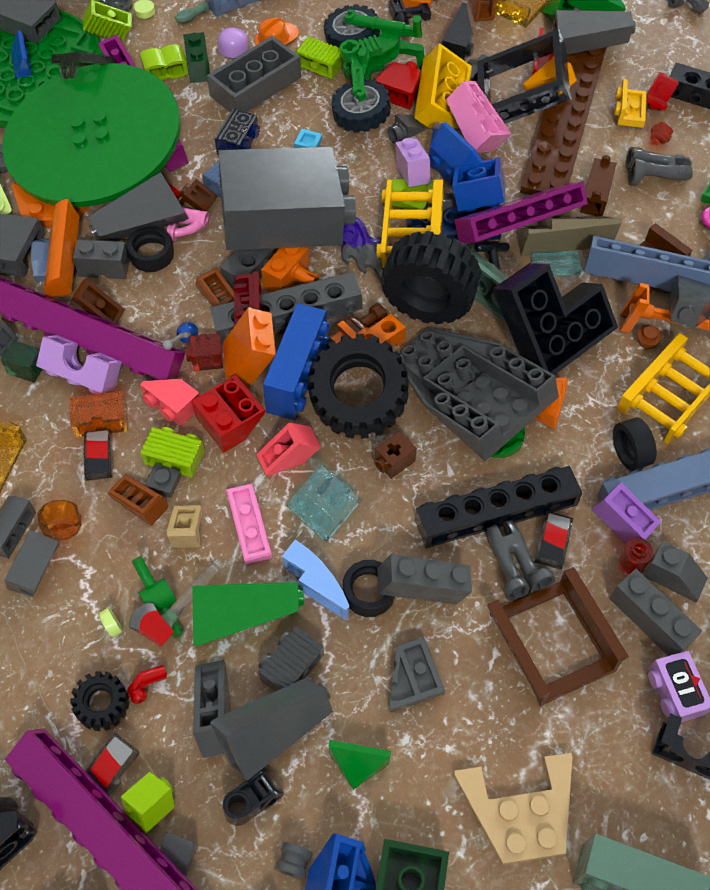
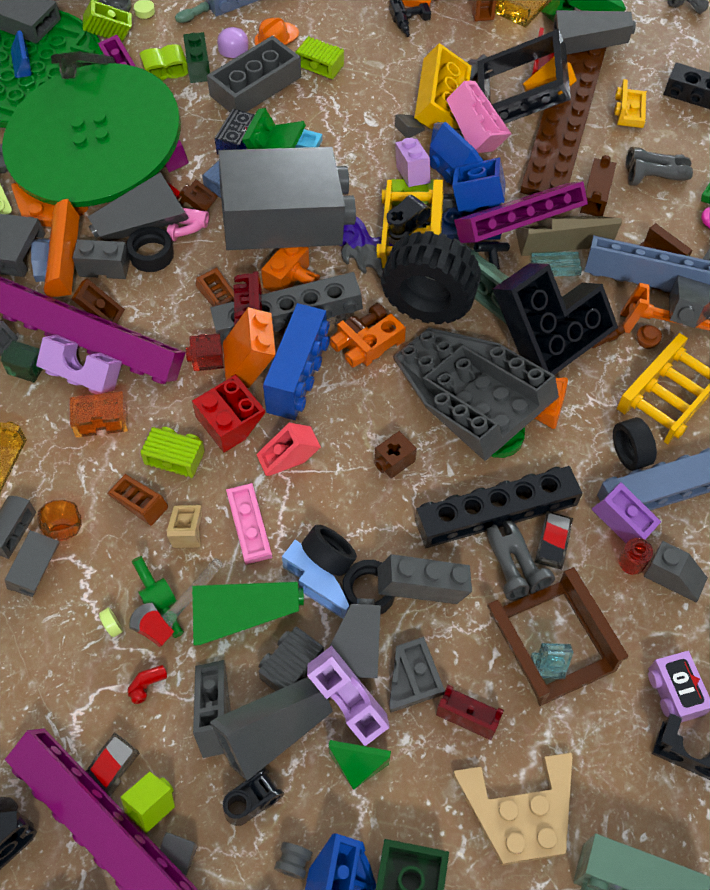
(92, 685): black tyre -> none
(98, 454): slope -> none
(163, 480): dark grey plate -> none
(171, 397): coral slope -> none
(182, 335): hinge -> none
(245, 263): dark grey brick -> none
(266, 135): none -> green bracket
(324, 502): clear light blue plate -> none
(329, 550): none -> black tyre
(339, 682): none -> lavender arch
(351, 354): black tyre -> none
(359, 638): none -> dark grey slope
(364, 51): piece -> none
(397, 132): dark grey plate -> none
(401, 82): red torso -> none
(407, 217): none -> black piece
(459, 35): black slope -> none
(469, 713): none -> dark red hinge
(553, 660): none -> clear light blue bracket
(612, 336): none -> reddish brown piece
(655, 614): dark grey brick -> none
(661, 91): red bracket -> none
(661, 133): clear red plate -> none

